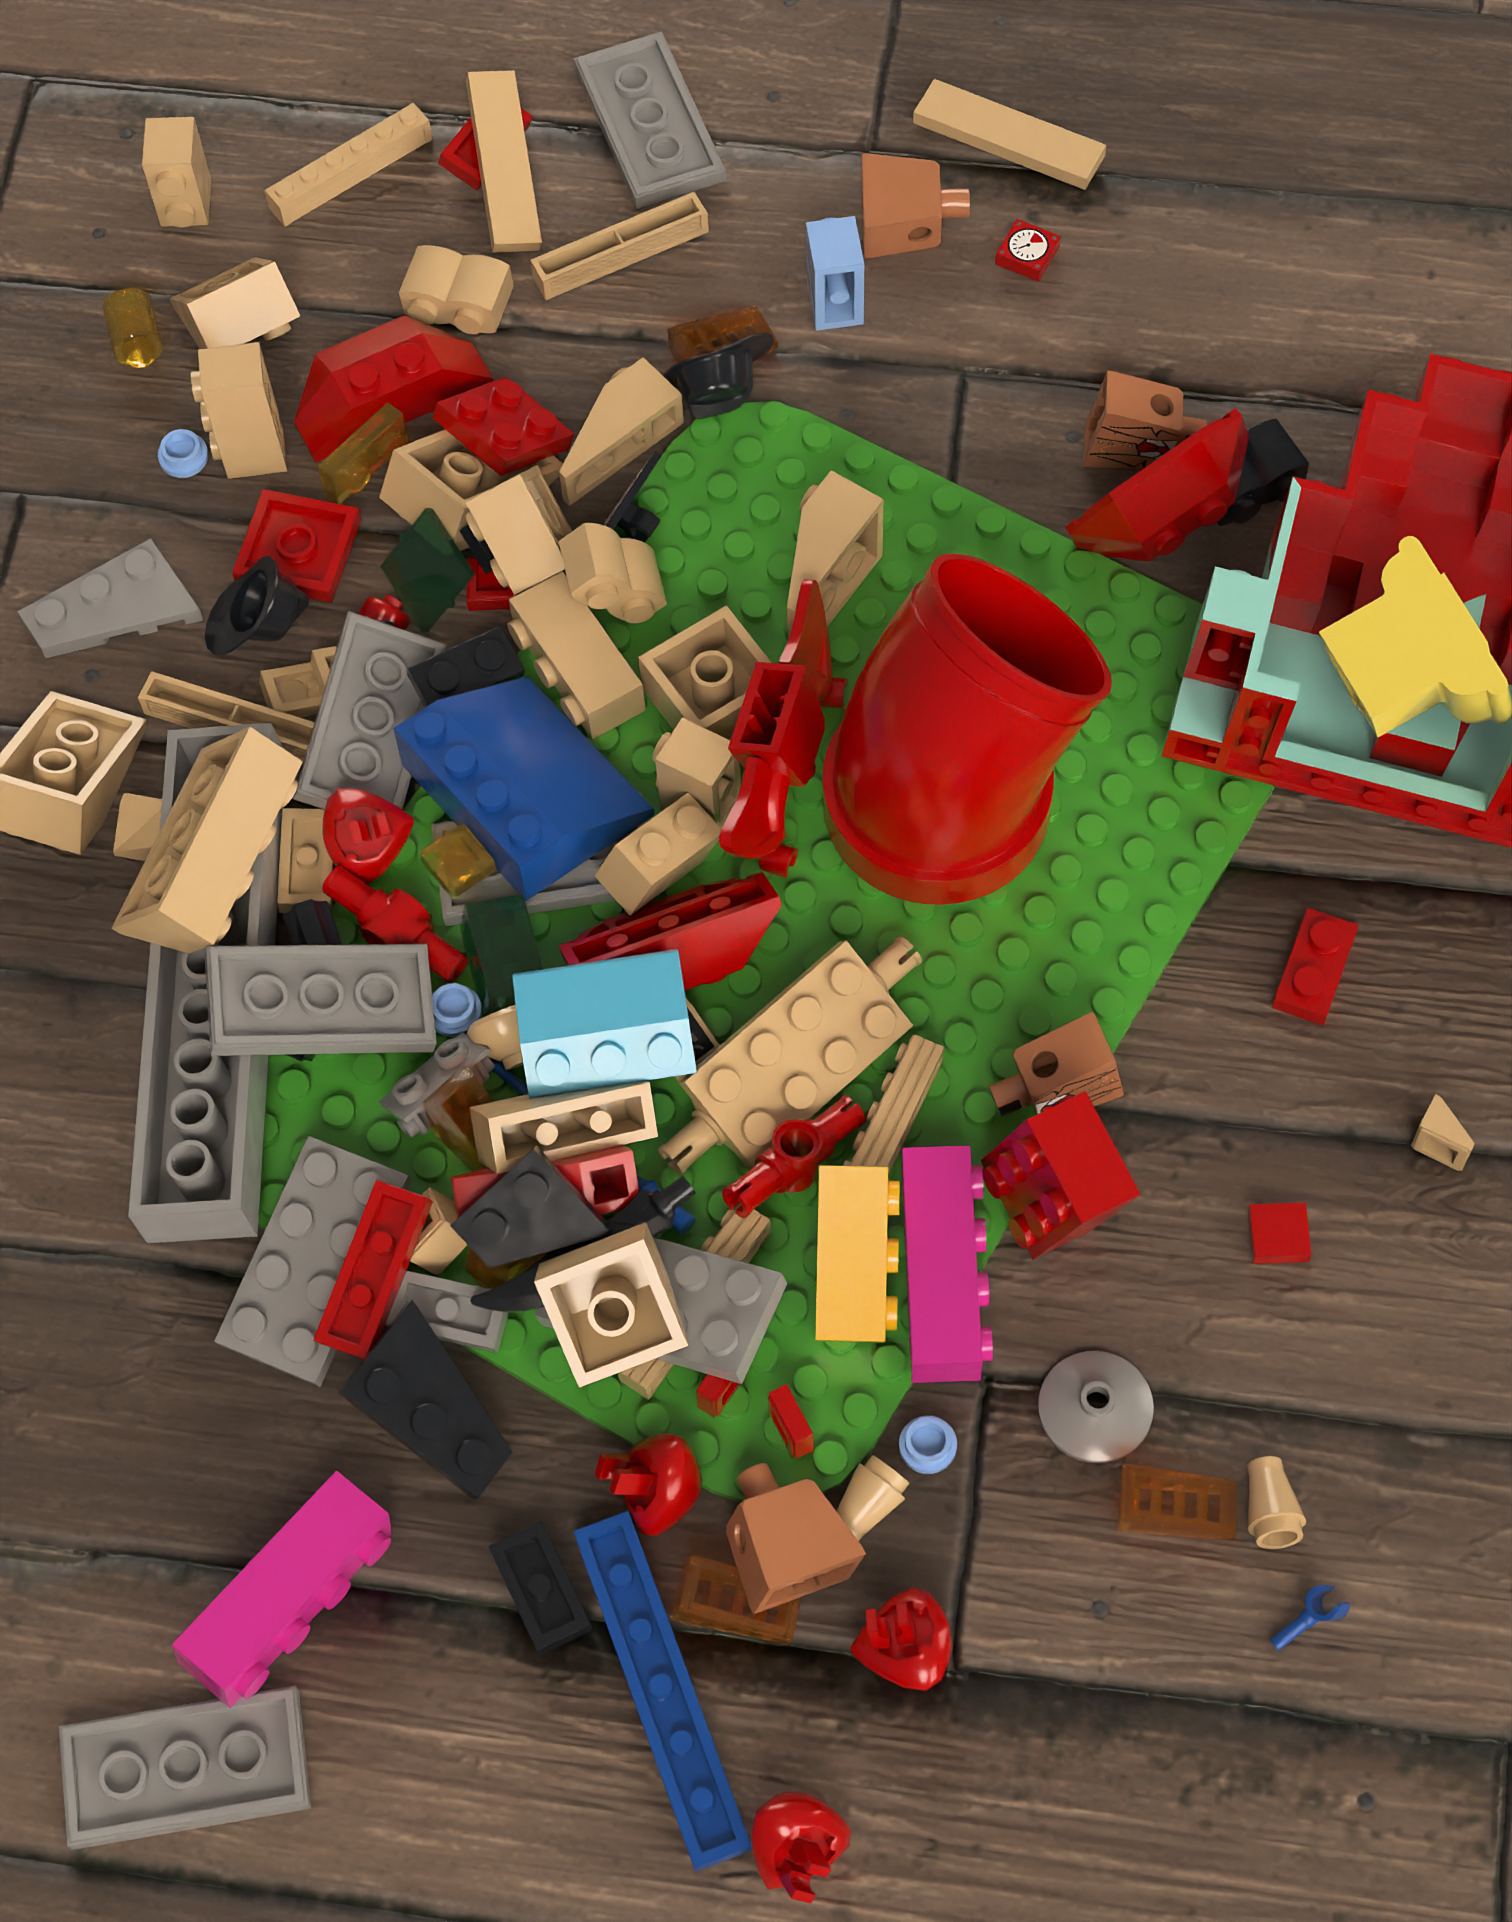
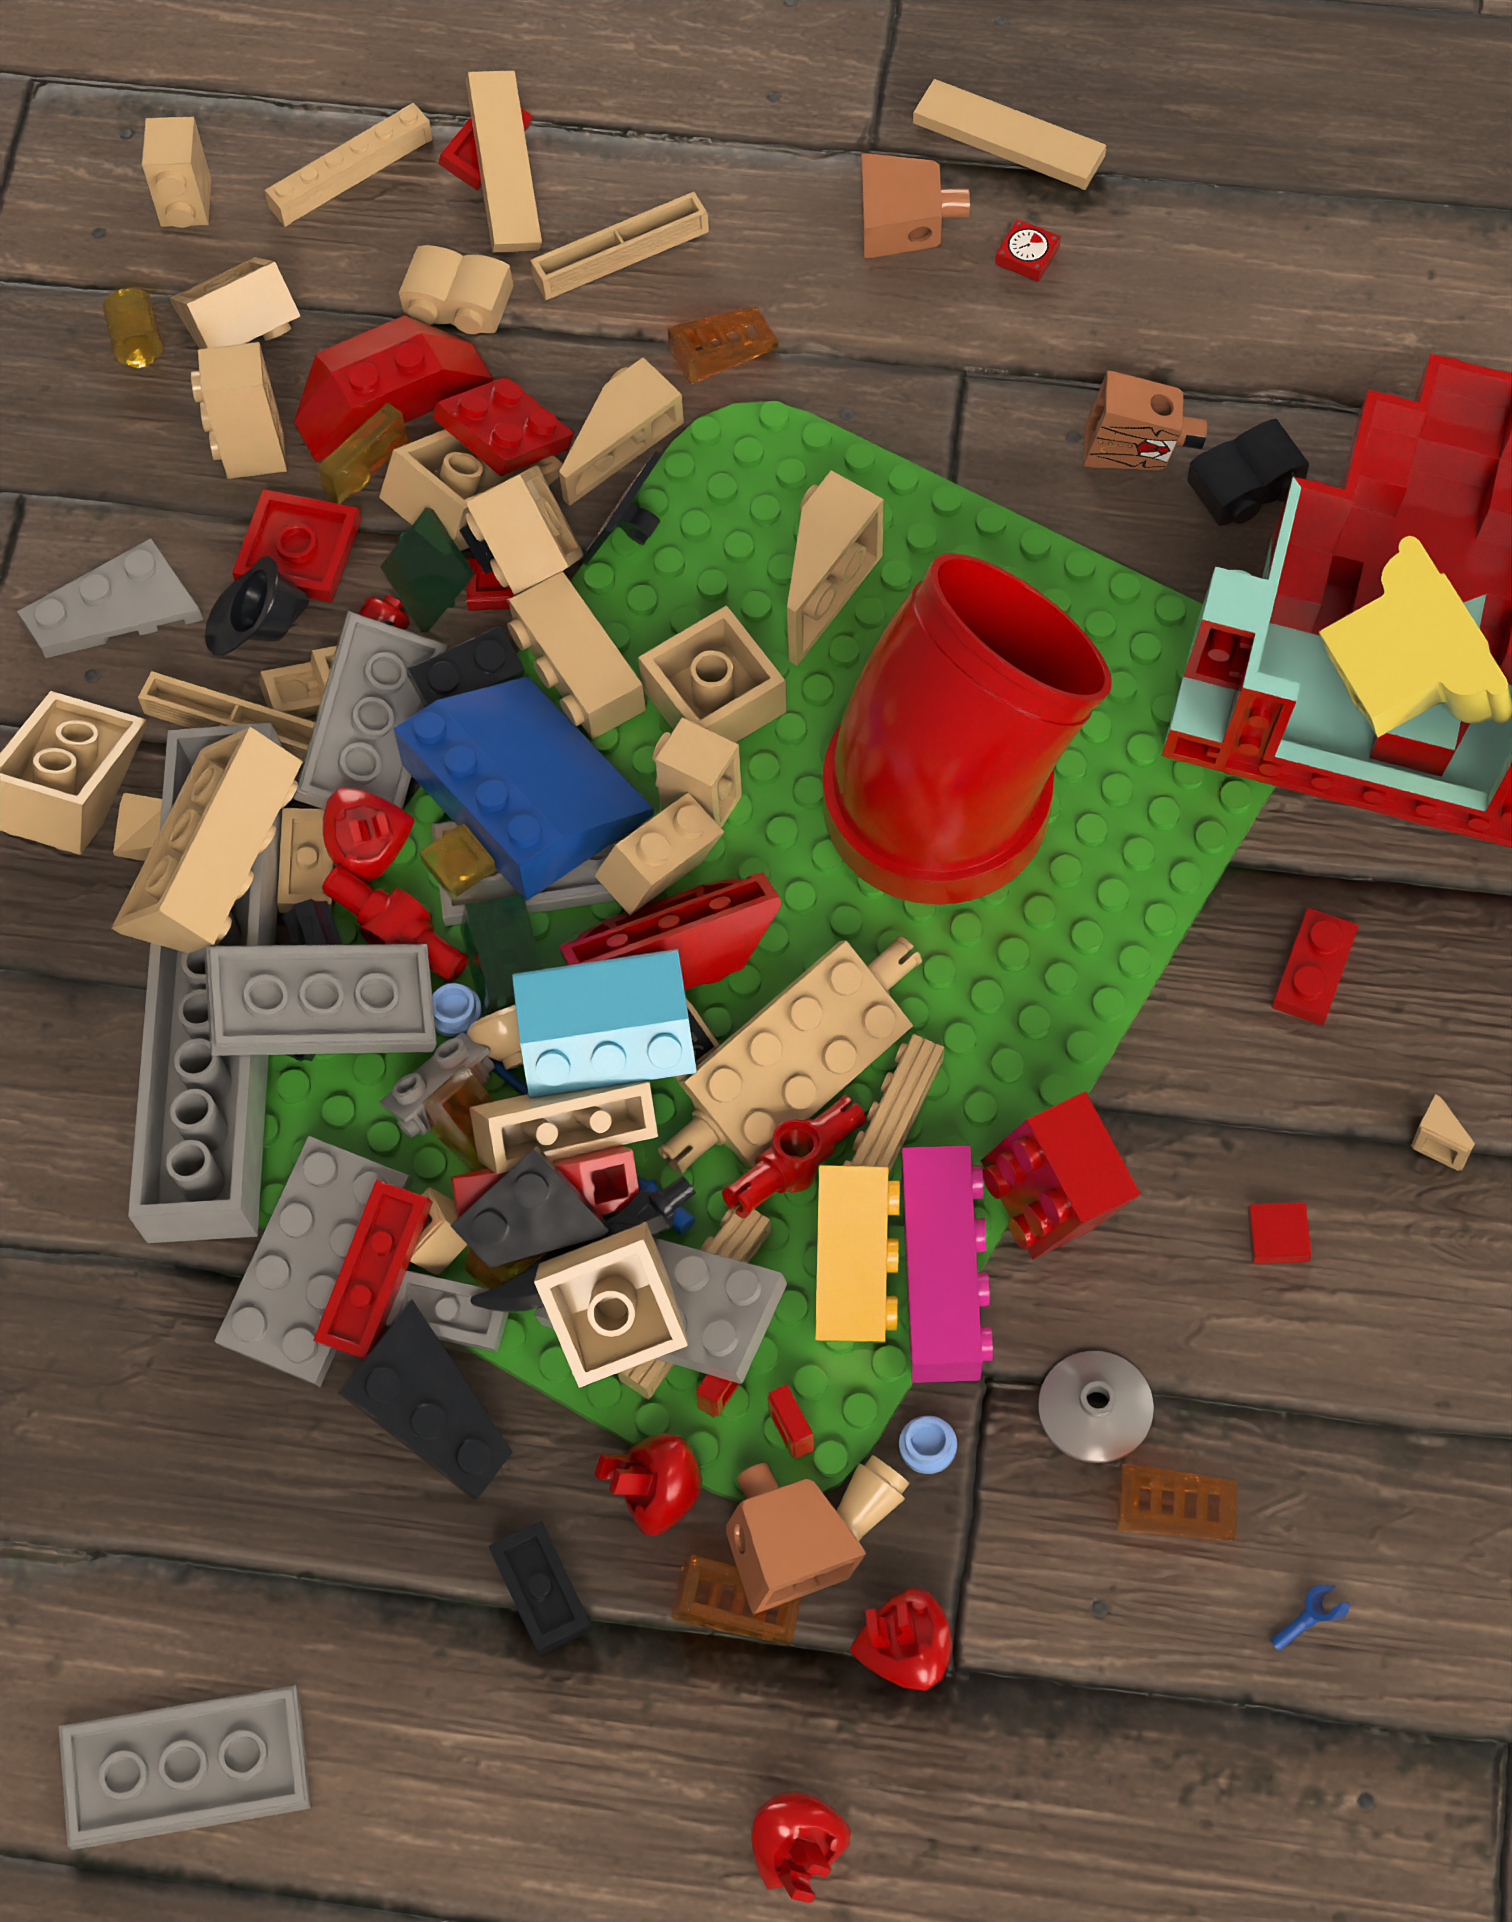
(182, 453): light blue plate -> none
(283, 1590): dark pink brick -> none
(612, 573): tan brick -> none
(649, 120): light grey tile -> none
(662, 1692): blue plate -> none
(721, 379): black piece -> none
(781, 736): red torso -> none
(835, 272): light blue brick -> none
(1059, 1068): nougat torso -> none
(1169, 496): red wedge -> none
(1273, 1507): tan cone -> none

